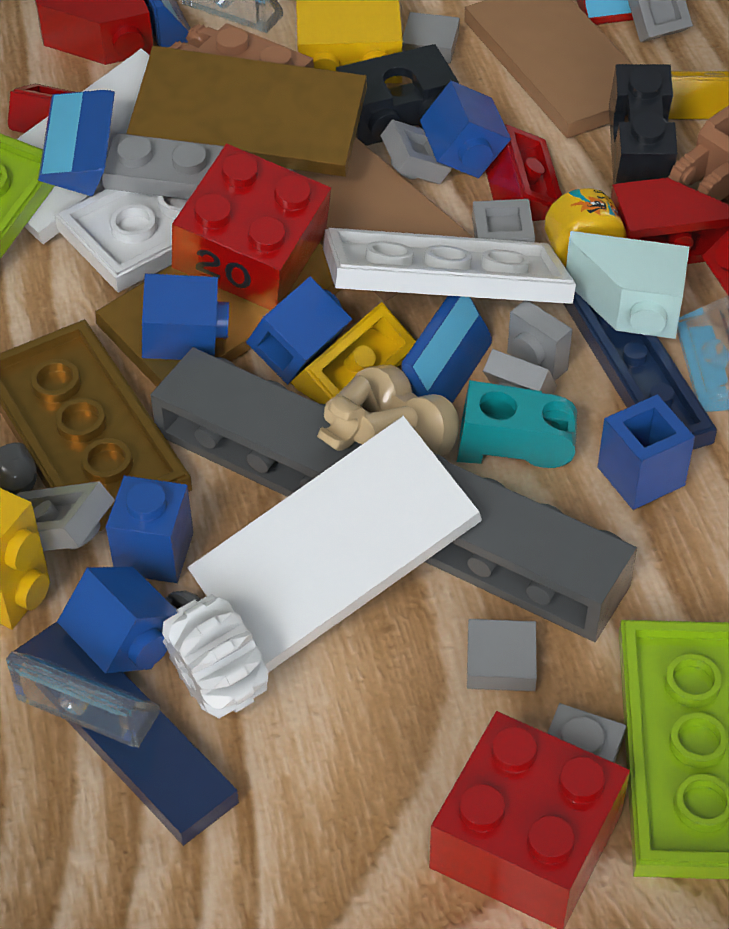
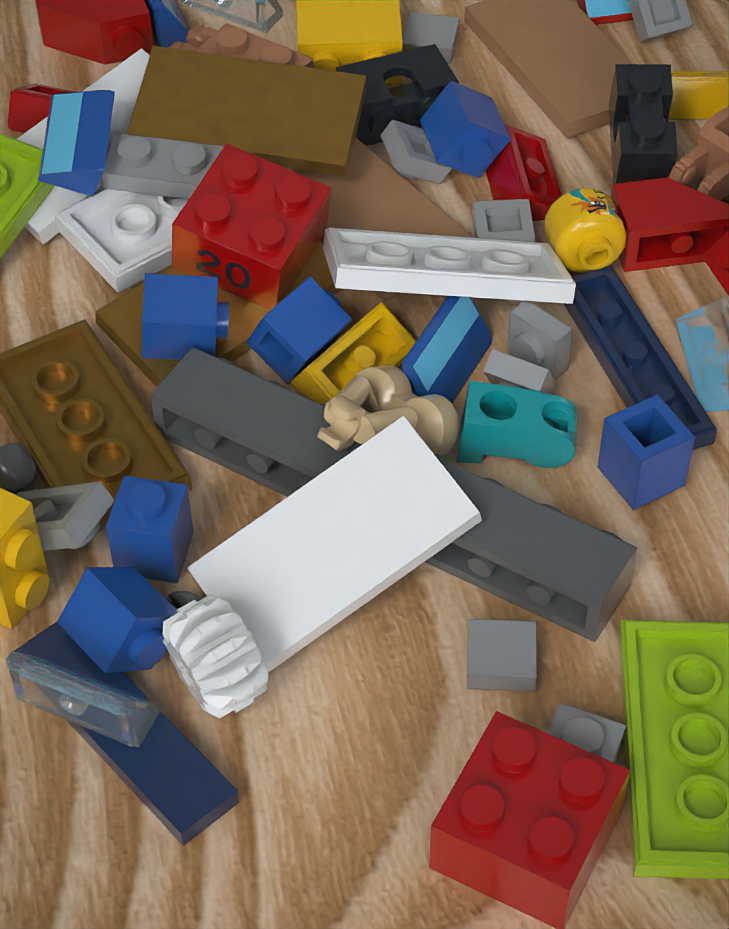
(630, 281): light aqua slope -> none

